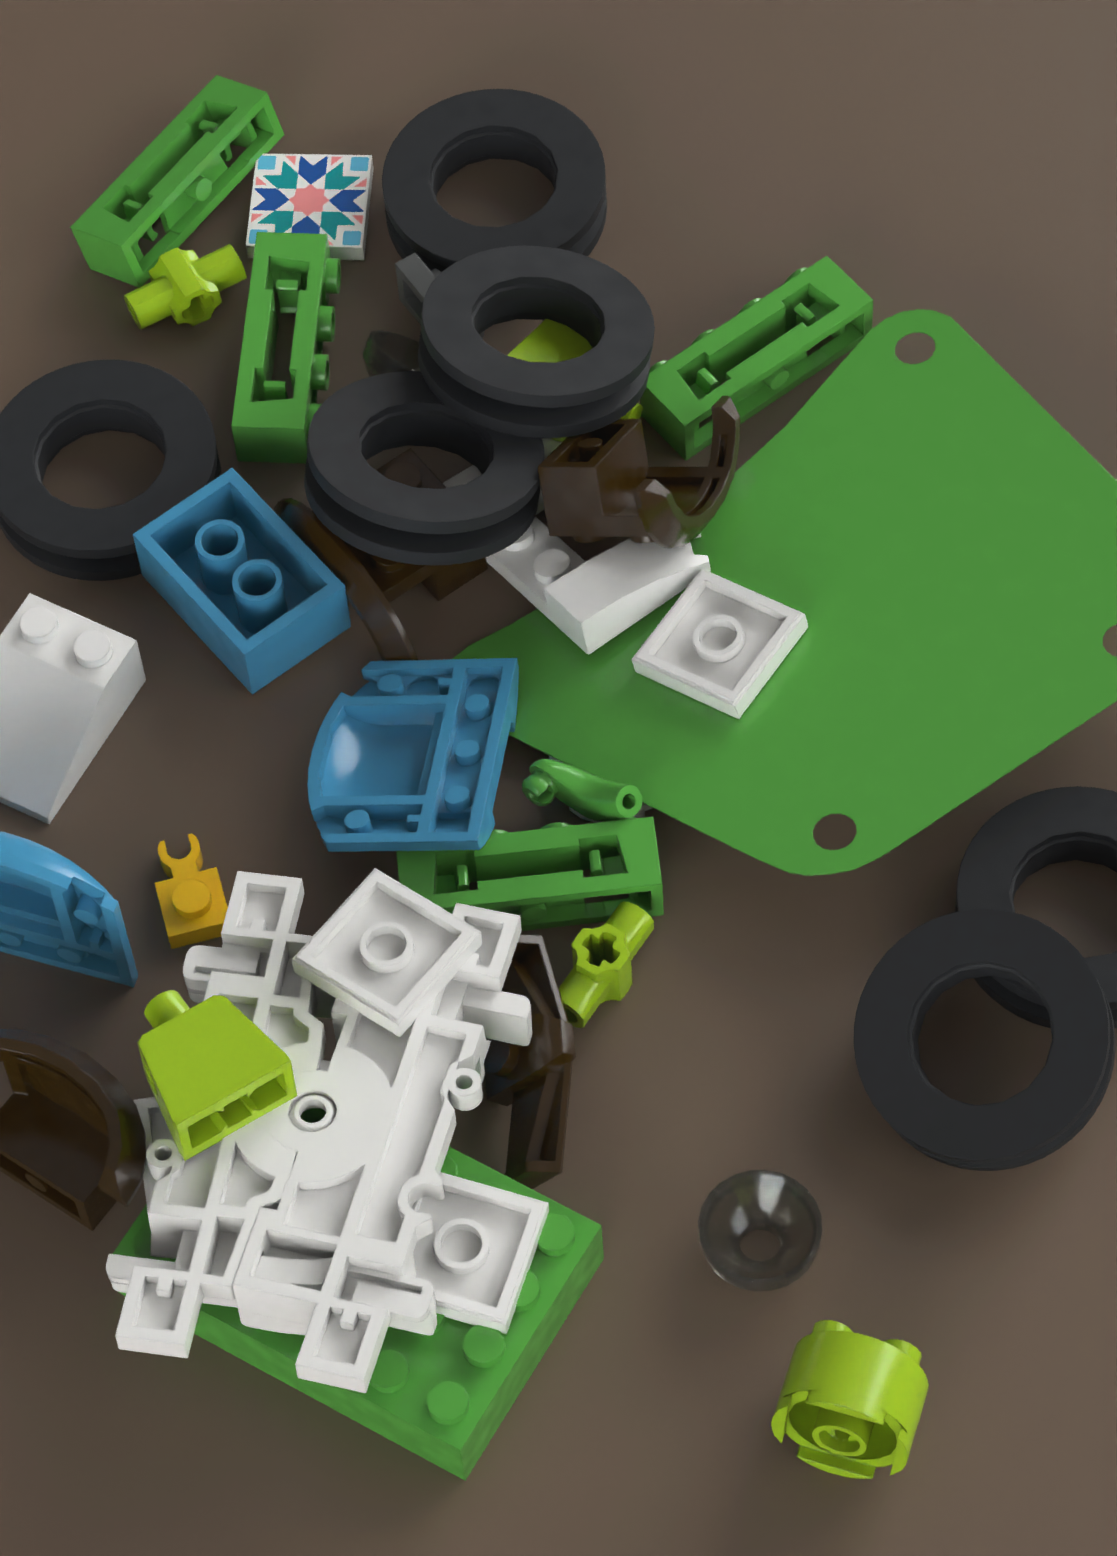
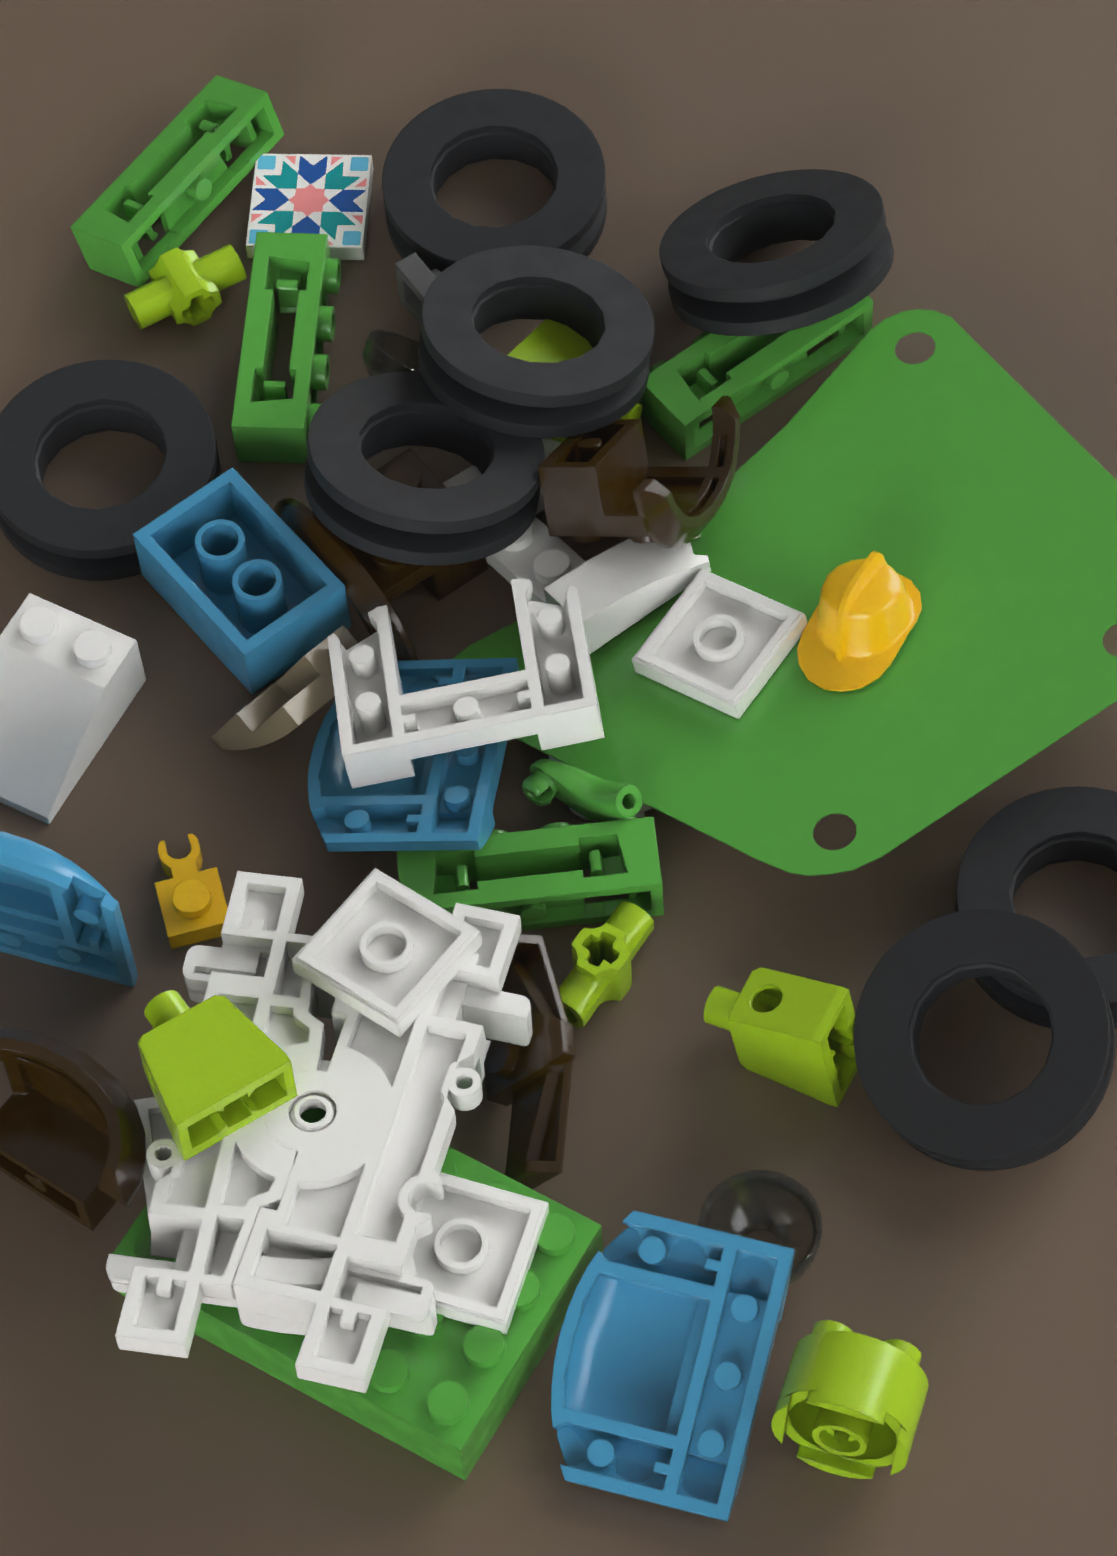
(286, 702): none -> dark tan slope
(388, 729): none -> white wedge
(668, 1362): none -> dark azure slope
(784, 293): none -> black tyre
(790, 1031): none -> lime torso
(858, 624): none -> yellow piece

